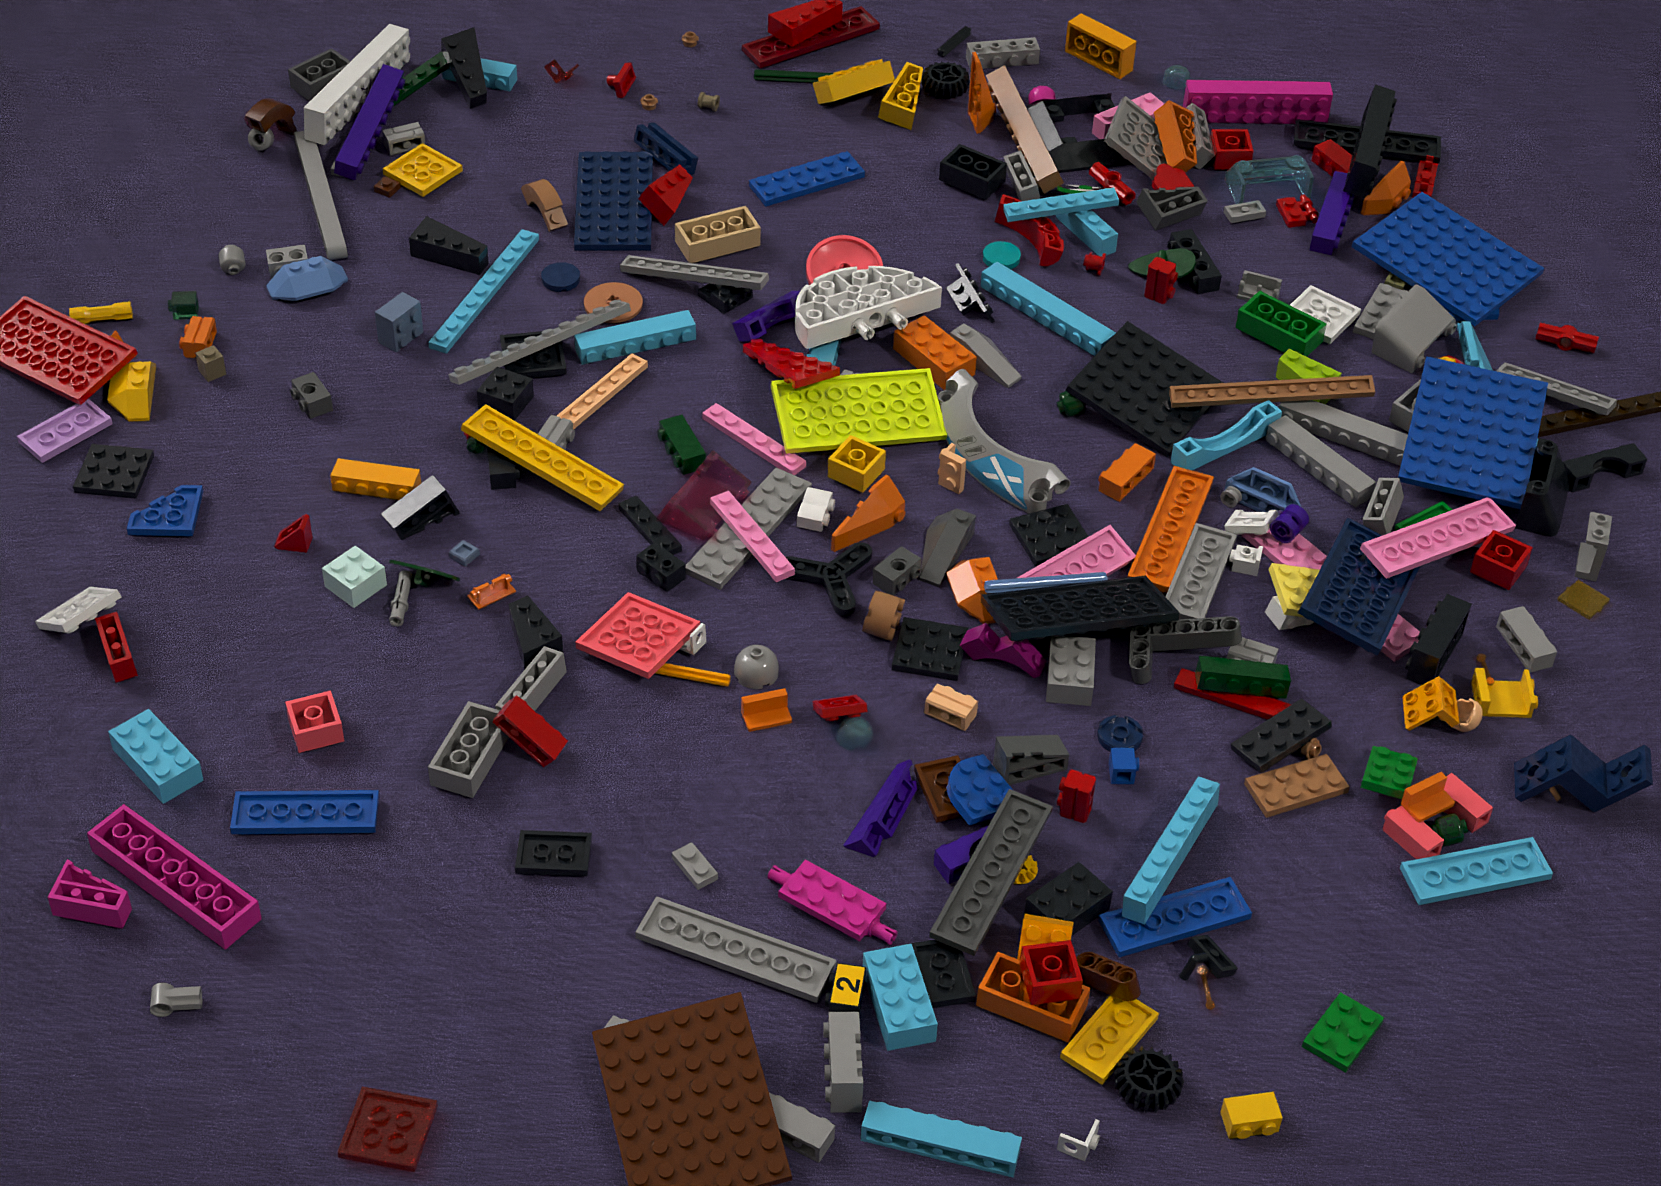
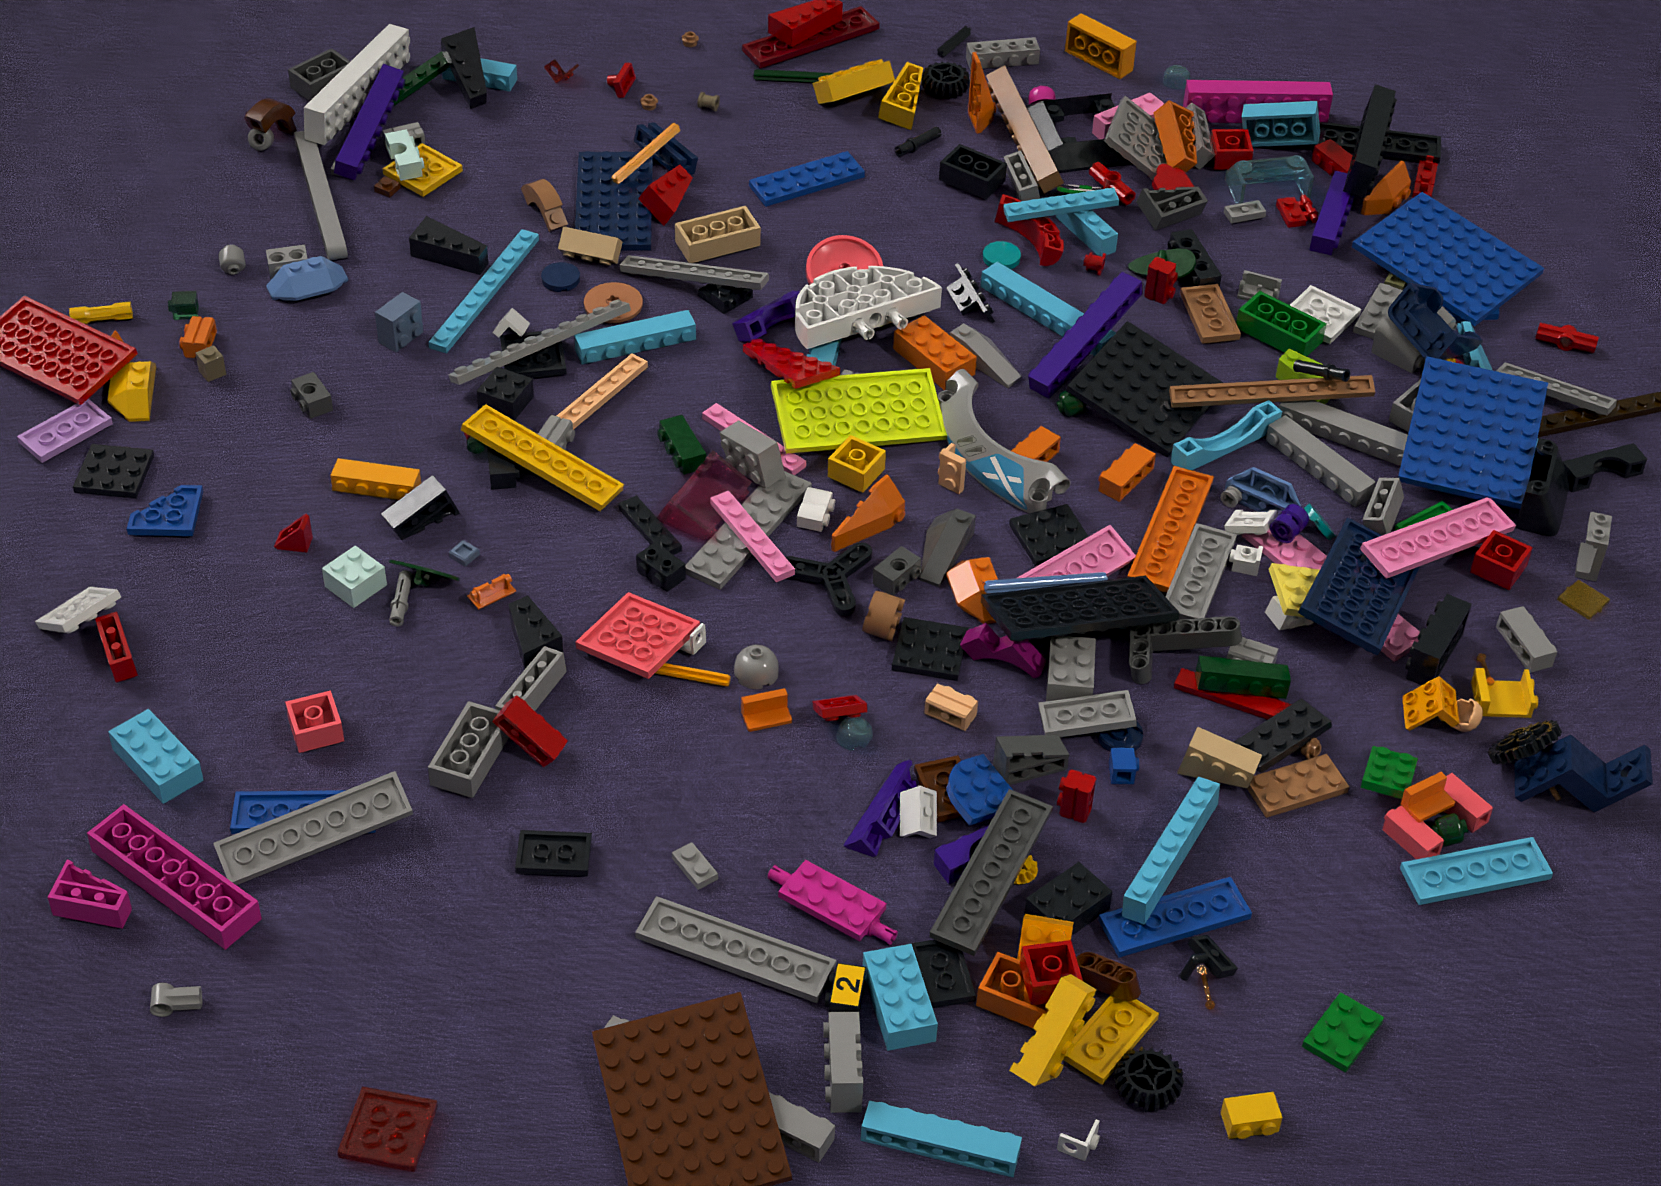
(313, 828): none -> light grey plate
(406, 155): none -> light aqua arch
(512, 320): none -> white panel
(590, 246): none -> tan brick
(645, 153): none -> light orange axle
(752, 454): none -> light grey brick
(913, 144): none -> black pin
(918, 812): none -> white panel
(1039, 445): none -> orange brick
(1055, 1031): none -> yellow wedge
(1085, 335): none -> dark purple brick
(1087, 714): none -> light grey plate
(1210, 313): none -> medium nougat plate
(1219, 760): none -> tan wedge
(1282, 123): none -> medium azure brick
(1319, 521): none -> teal tile
(1327, 371): none -> black pin
(1418, 320): none -> dark blue windscreen
(1524, 742): none -> black gear

